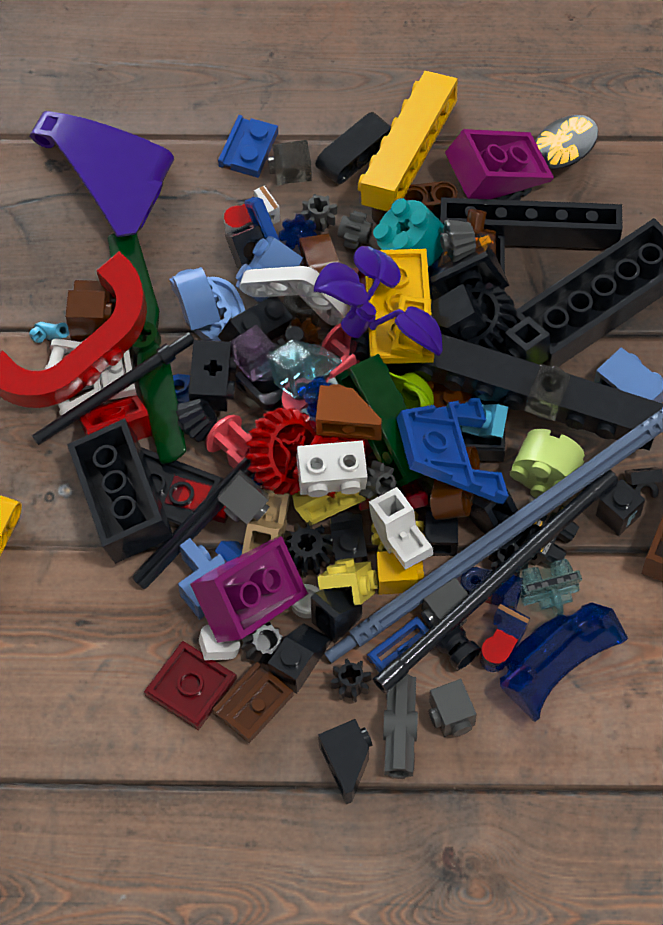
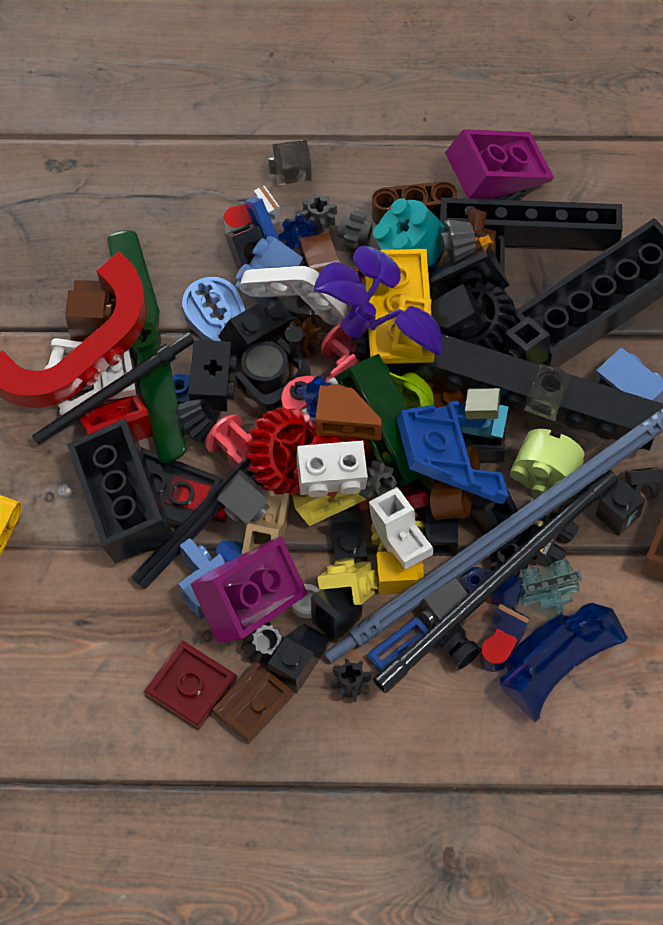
(49, 331): medium azure arm -> none
(114, 165): dark purple panel -> none
(195, 298): medium blue brick -> none
(216, 651): white tile -> none
(248, 146): blue plate -> none
(252, 352): clear purple brick -> none
(299, 364): clear light blue slope -> none
(315, 540): black gear -> none
(346, 755): black slope -> none
(353, 148): black beam -> none
(400, 729): dark grey piece -> none
(408, 141): yellow brick -> none
(452, 709): dark grey brick -> none
(483, 403): none -> tile
(567, 140): shield -> none

